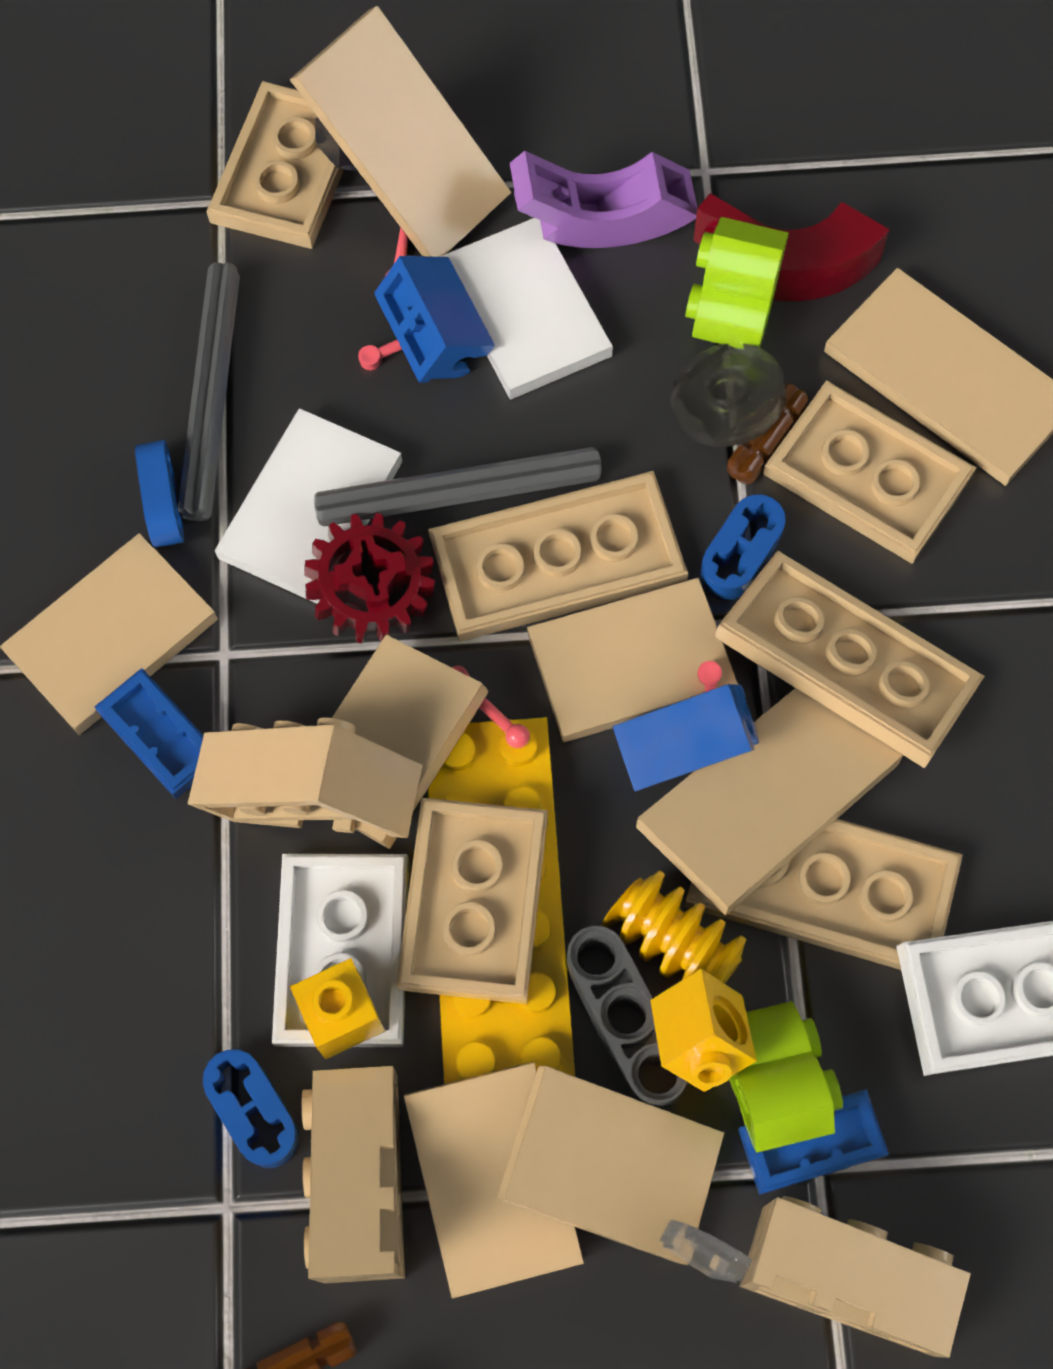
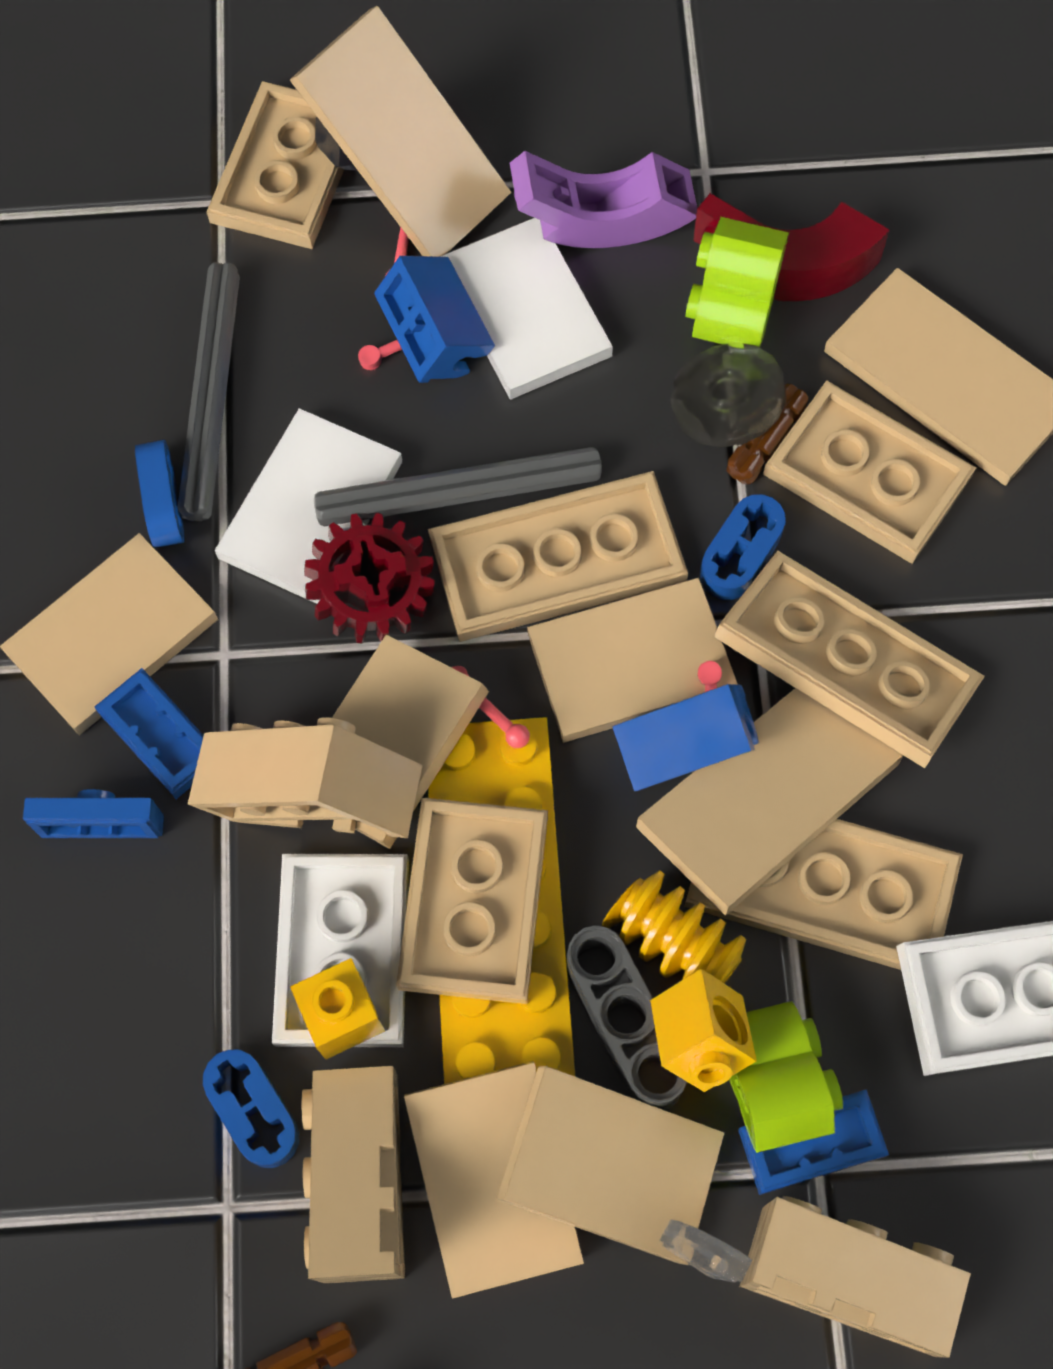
(94, 816): none -> blue plate

